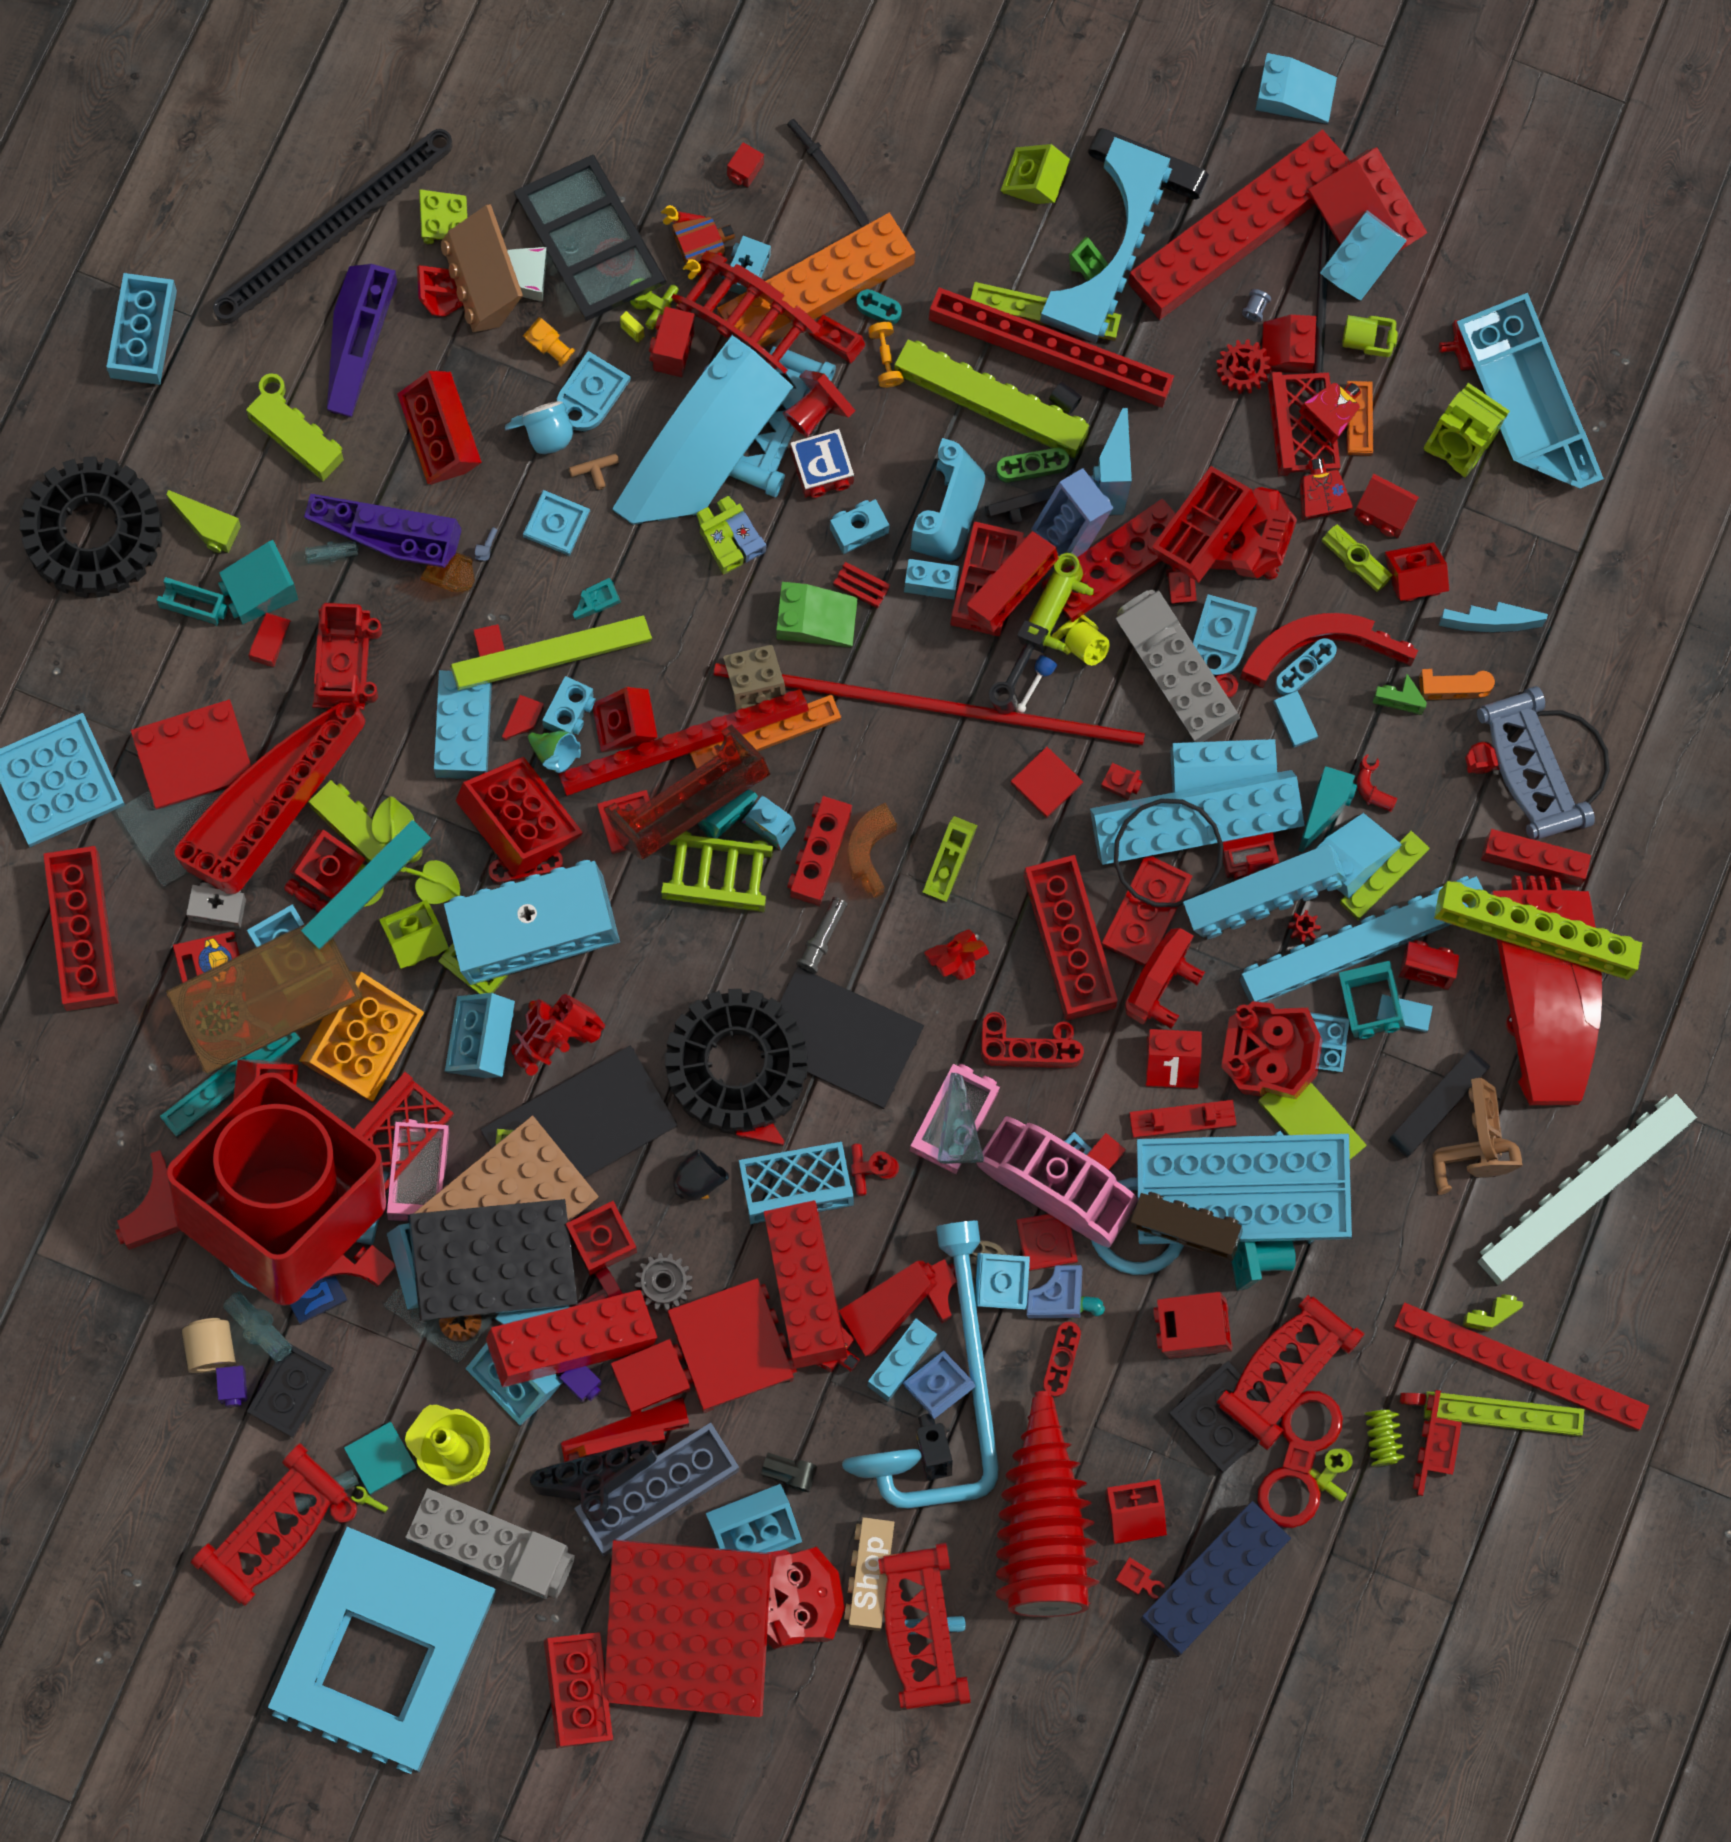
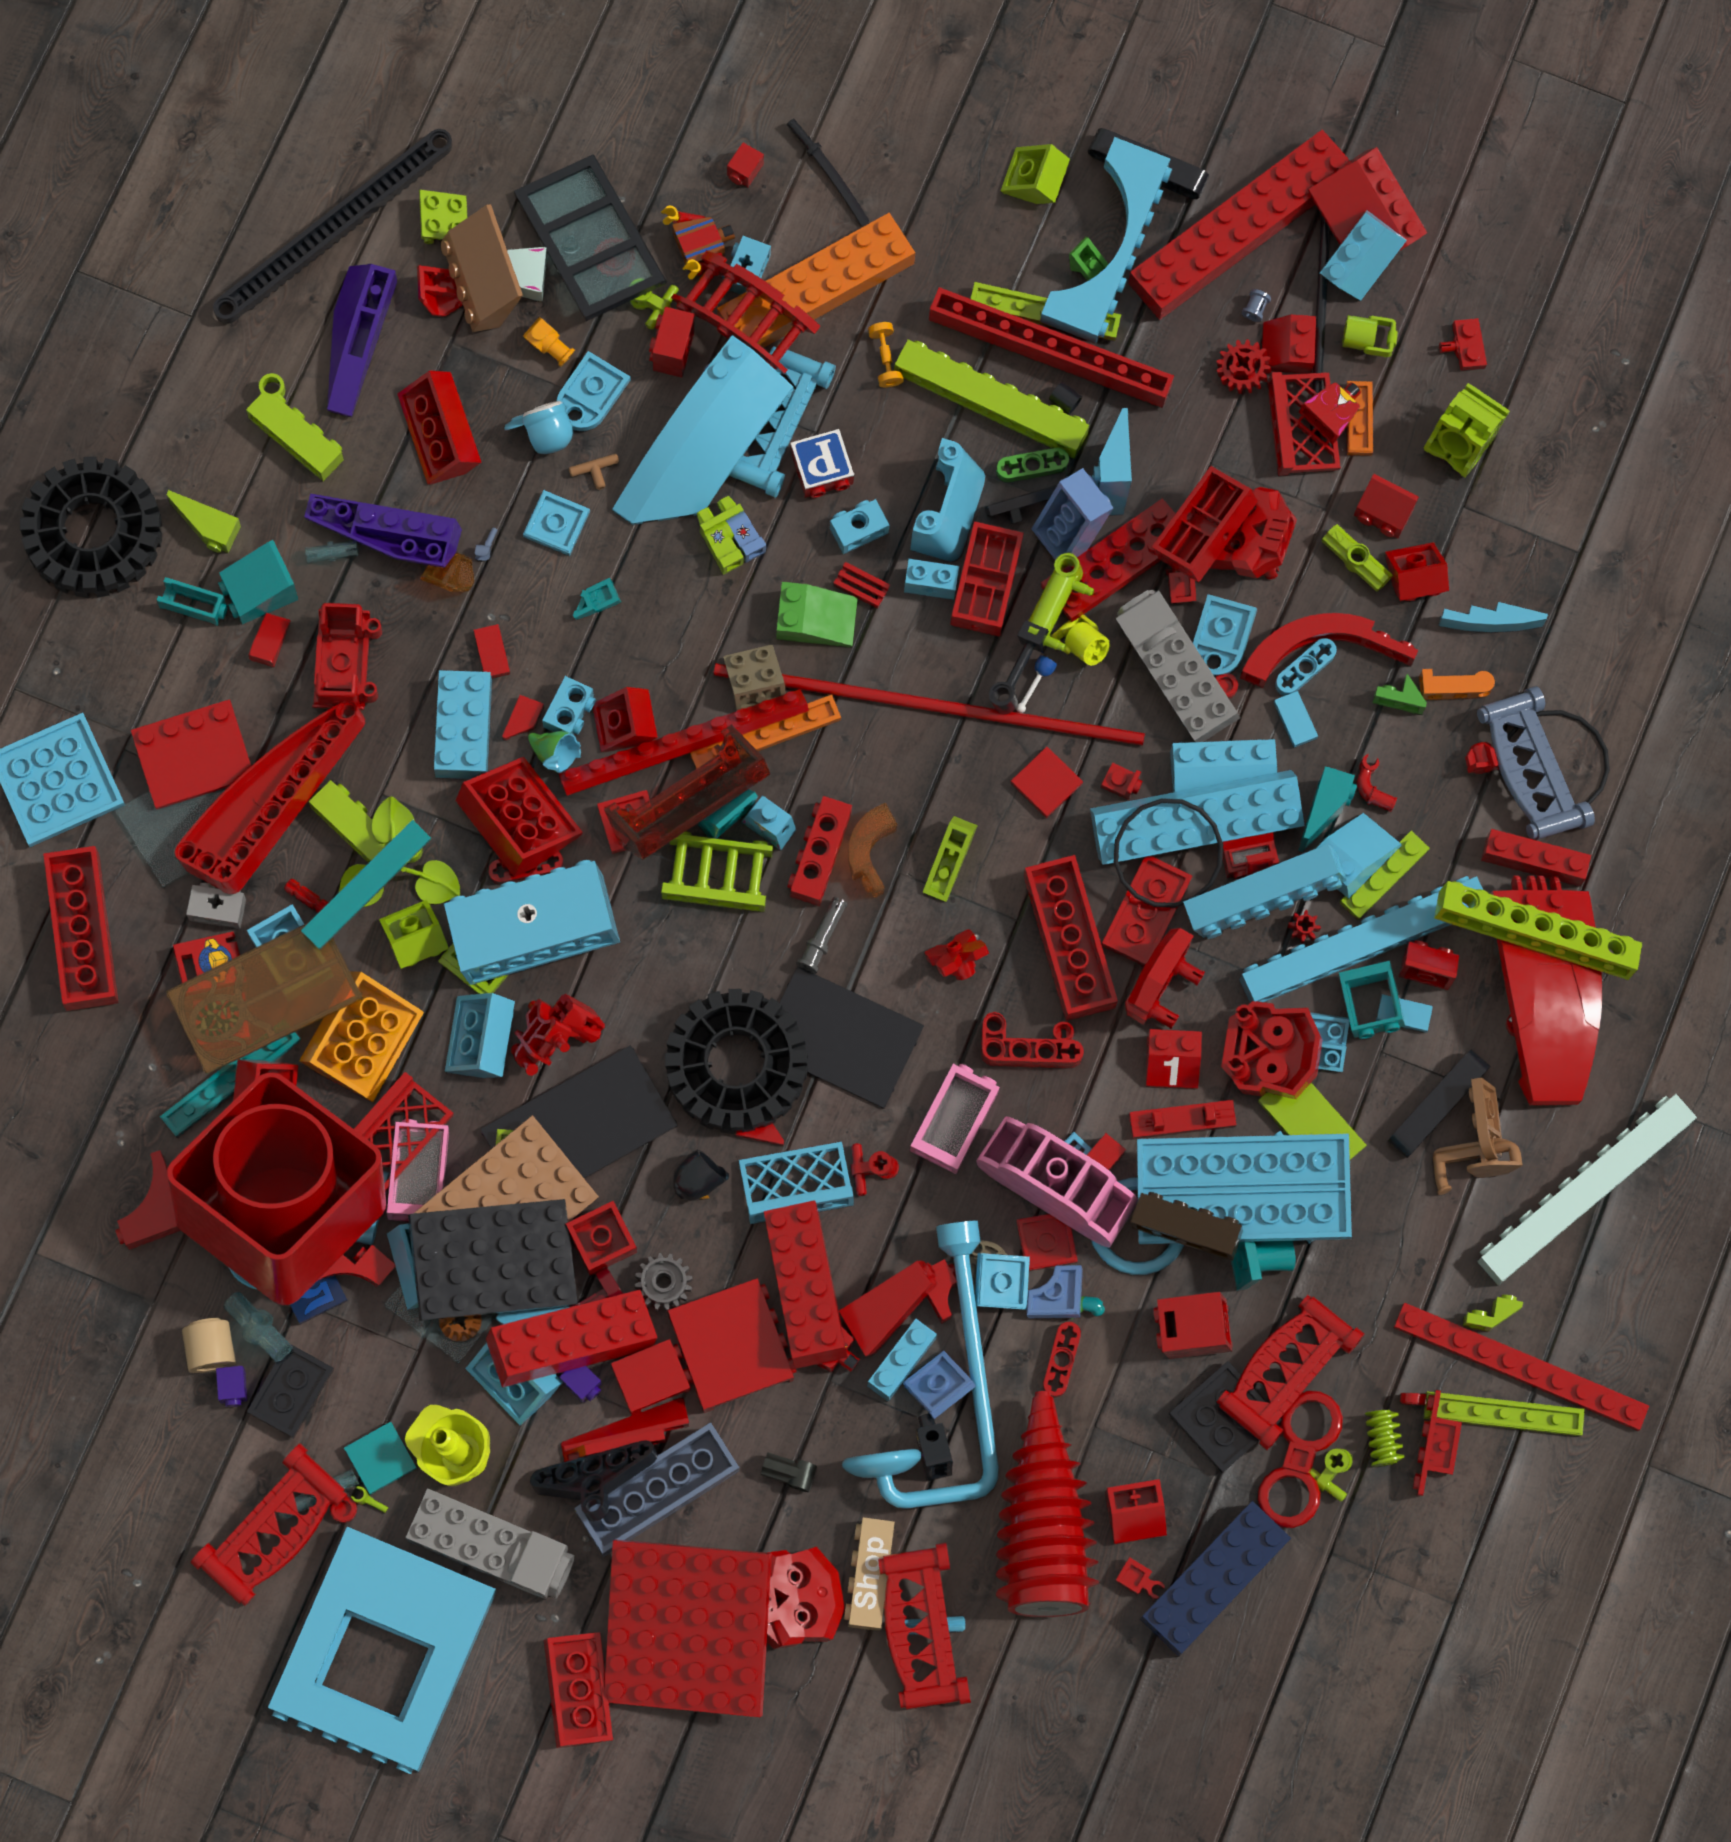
(141, 328): medium azure brick -> none
(326, 864): red slope -> none
(550, 652): lime tile -> none
(632, 327): neon yellow tile -> none
(756, 1523): medium azure slope -> none
(816, 403): red plant -> none
(839, 339): red slope -> none
(881, 302): teal beam -> none
(959, 1135): clear light blue wing -> none
(1012, 581): red brick -> none
(1295, 89): medium azure slope -> none
(1322, 492): red torso -> none
(1524, 378): medium azure slope -> none

